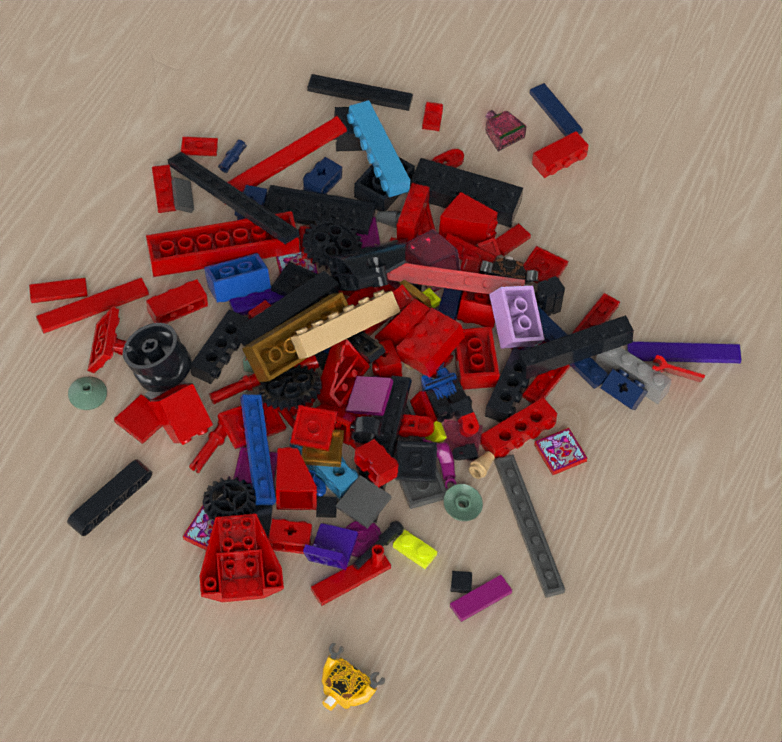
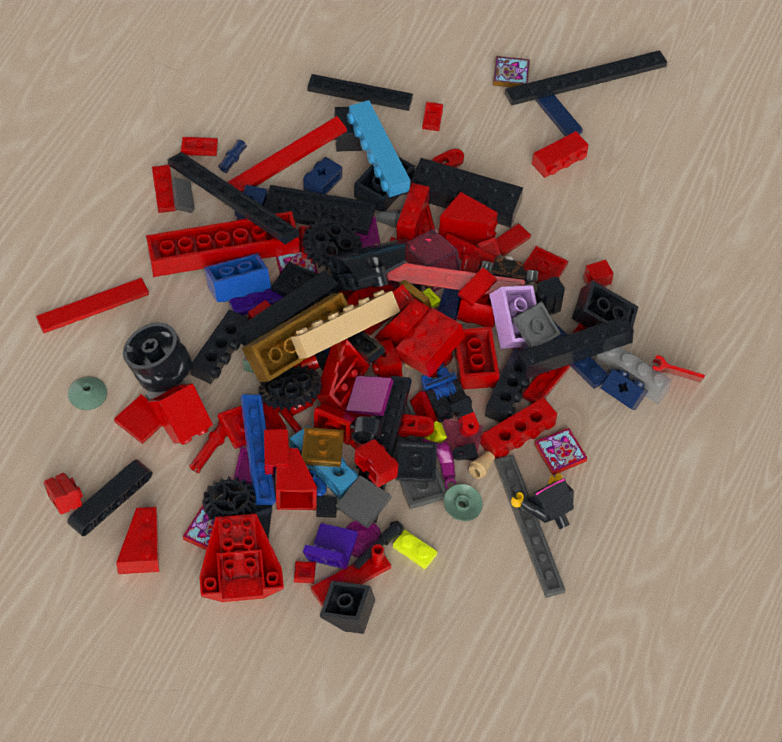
(58, 290): red tile -> none
(63, 493): none -> red brick
(105, 340): red plate -> none
(141, 544): none -> red wedge
(177, 302): red brick -> none
(246, 383): red pin -> none
(275, 449): none -> red panel
(290, 535): red brick -> none
(304, 572): none -> red tile
(314, 428): red tile -> none
(345, 683): torso -> none
(348, 606): none -> black slope
(461, 582): black tile -> none
(477, 287): none -> red tile
(480, 598): magenta tile -> none
(504, 129): clear pink torso -> none
(511, 71): none -> tile
(536, 325): none -> dark grey tile
(549, 502): none -> black torso
(585, 77): none -> black plate
(599, 272): none -> red brick
(599, 305): none -> black slope
(686, 352): dark purple tile -> none

